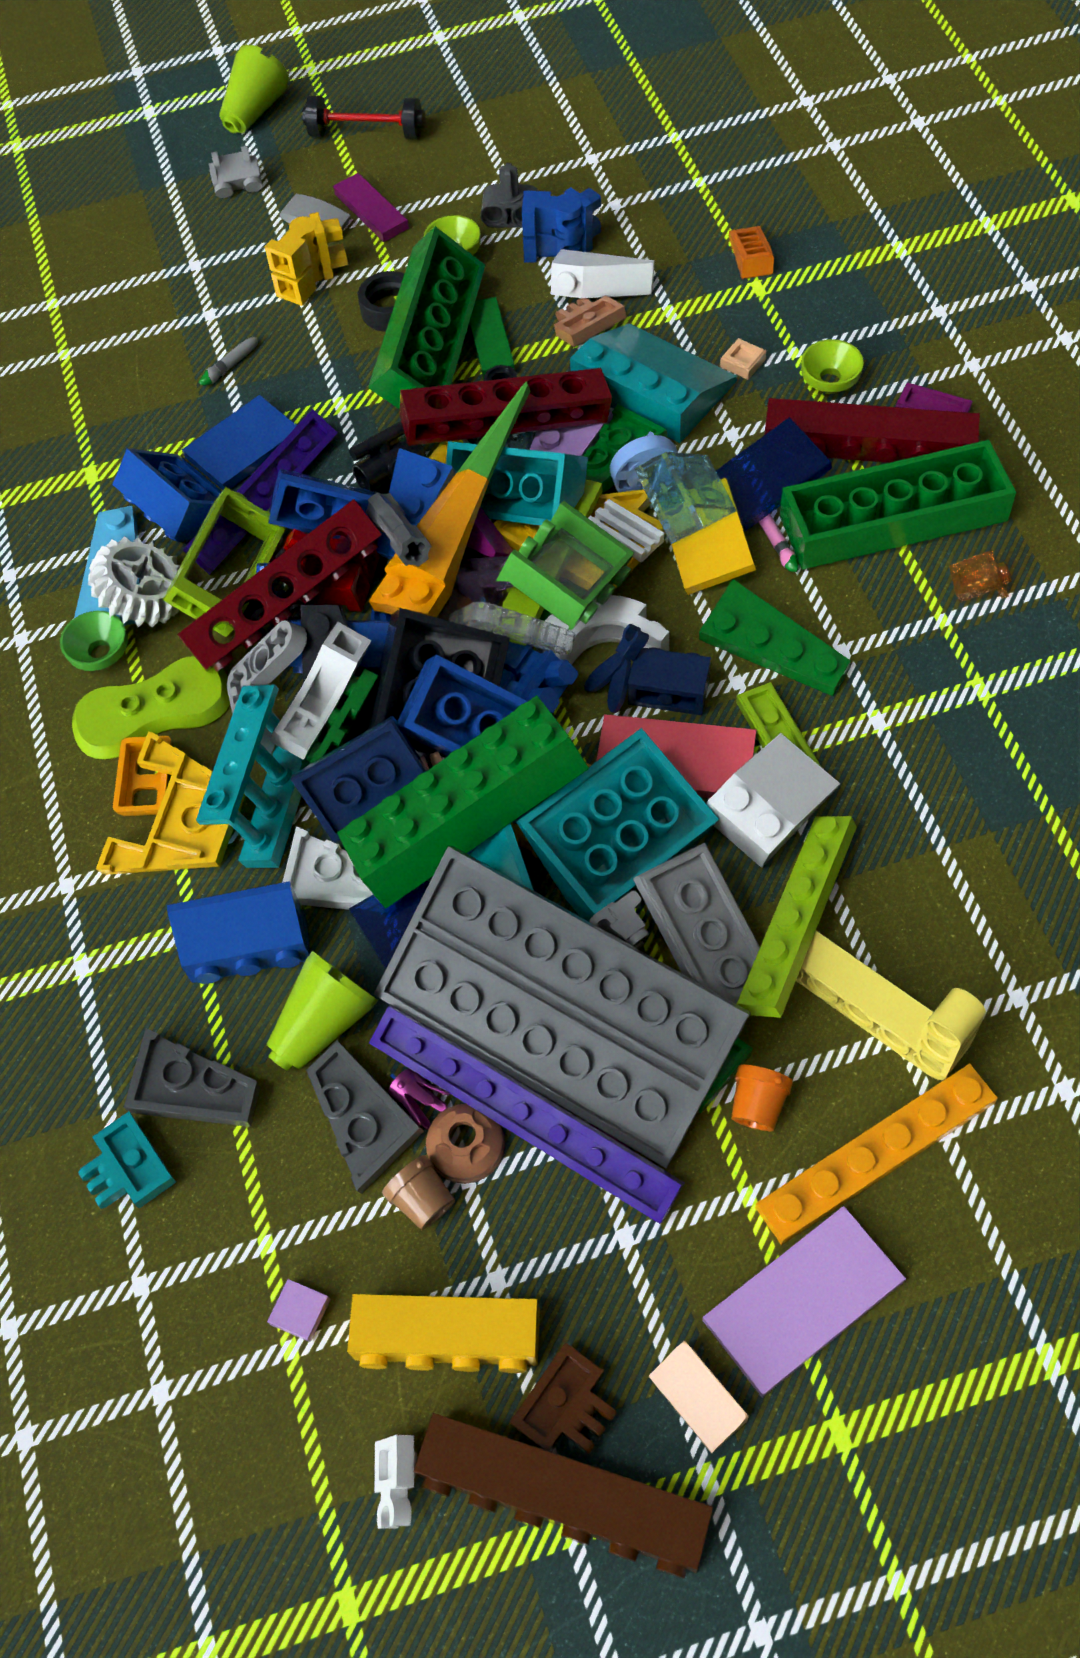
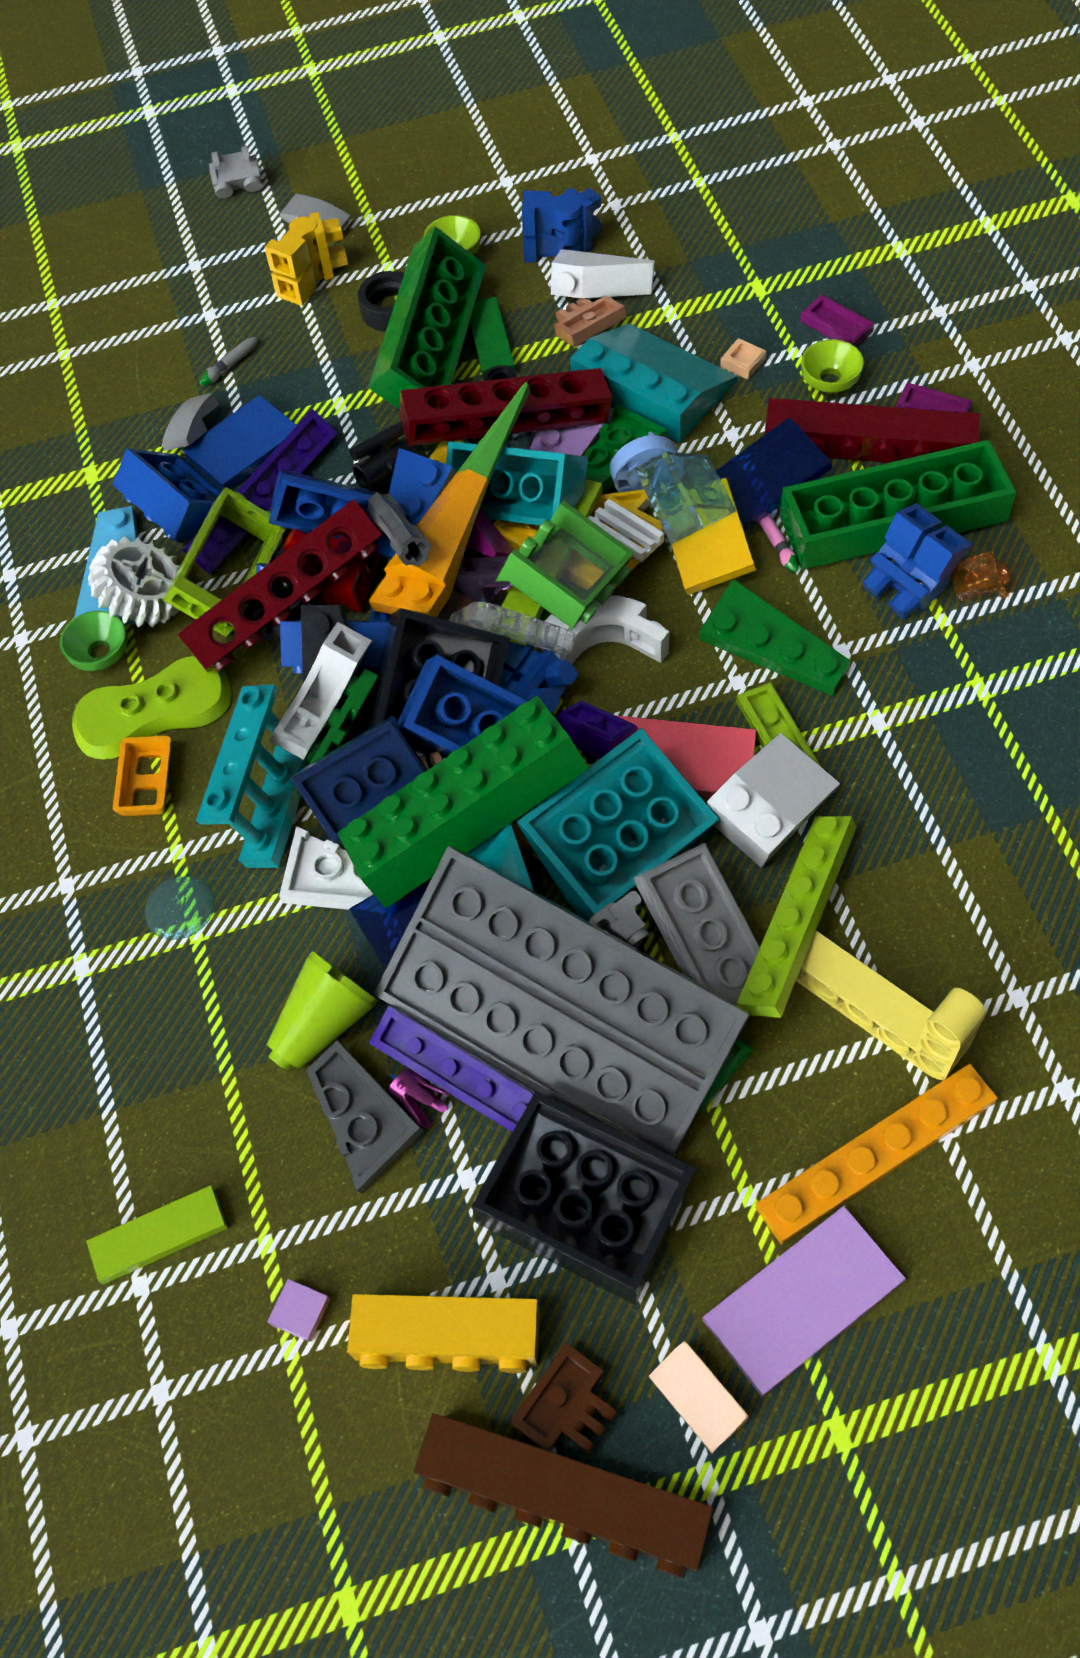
(126, 1165): teal hinge -> none
(156, 1235): none -> lime tile
(176, 836): yellow wing -> none
(179, 907): none -> clear light blue piece
(186, 1086): dark grey wing -> none
(187, 422): none -> light grey slope
(240, 932): blue slope -> none
(251, 88): lime cone -> none
(280, 649): light grey beam -> none
(317, 117): black axle -> none
(371, 207): magenta tile -> none
(393, 1476): white plate -> none
(419, 1193): medium nougat piece -> none
(469, 1162): nougat piece -> none
(504, 201): dark grey beam -> none
(584, 1196): none -> black slope
(594, 729): none -> dark purple slope
(618, 667): dark blue piece -> none
(669, 681): dark blue brick -> none
(752, 252): orange slope -> none
(759, 1097): orange piece -> none
(836, 321): none -> magenta tile
(915, 560): none -> blue hips

